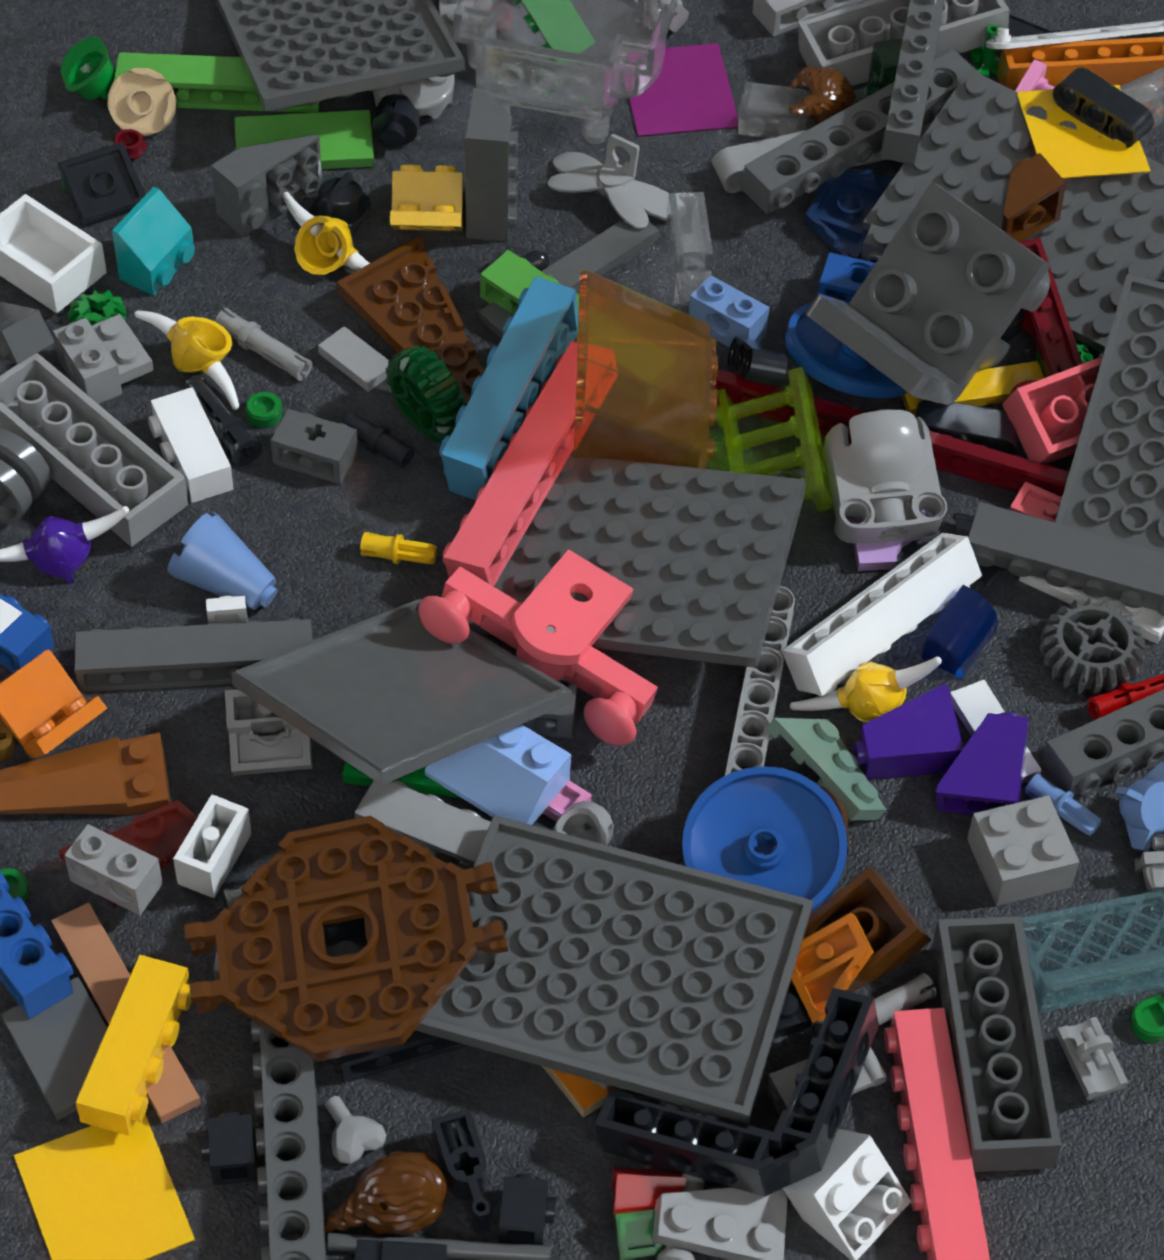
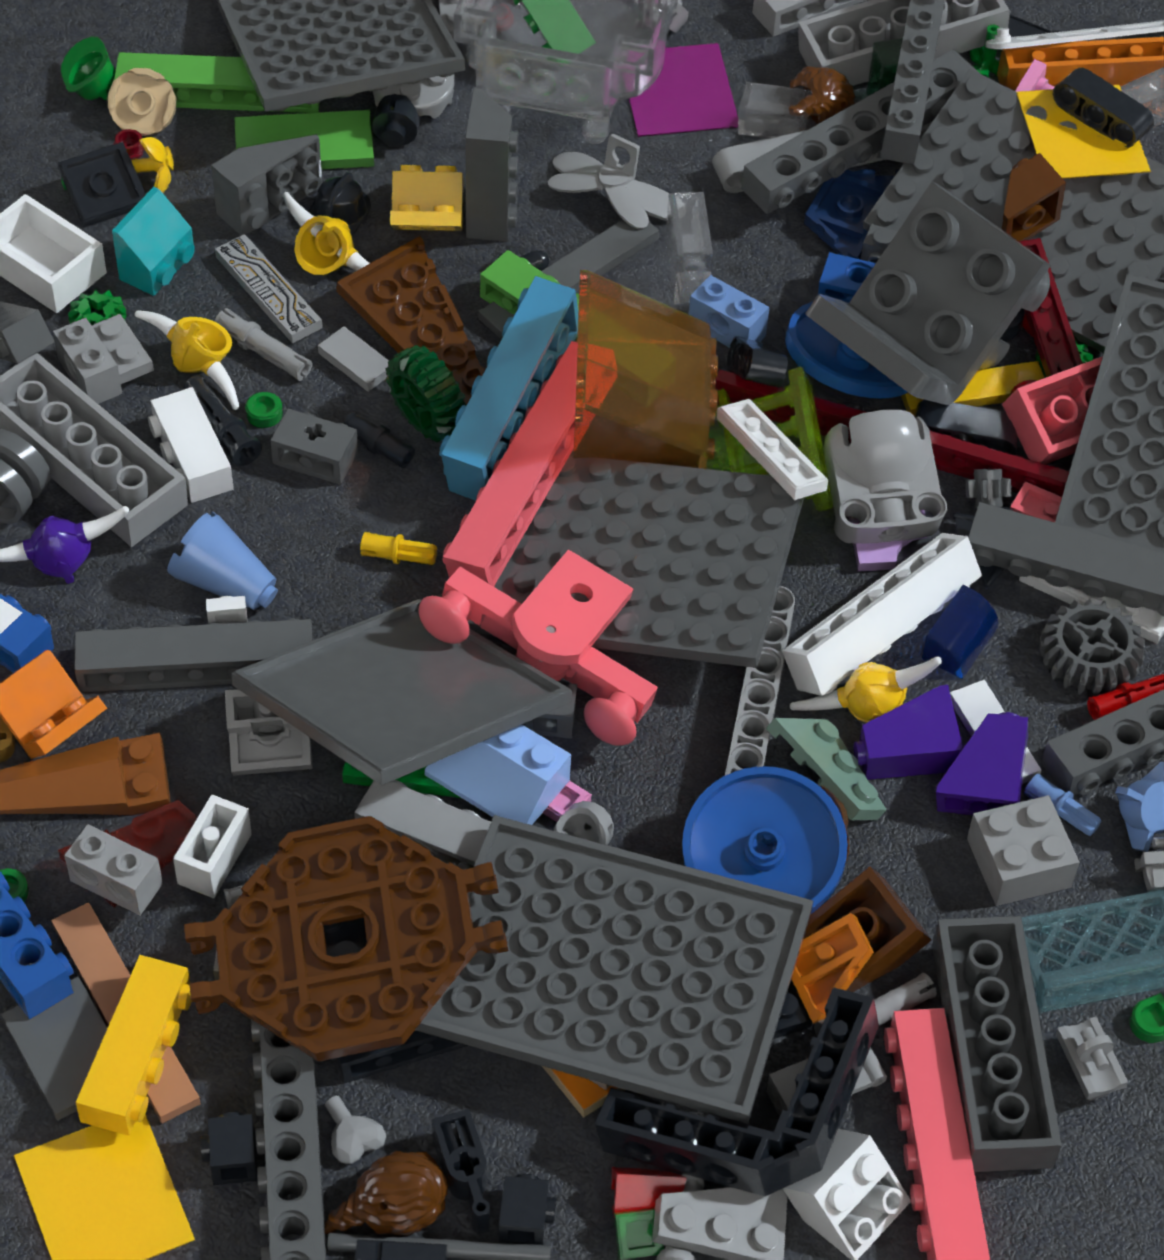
(159, 161): none -> yellow plant
(268, 288): none -> light grey tile
(772, 449): none -> white tile
(988, 487): none -> dark grey gear

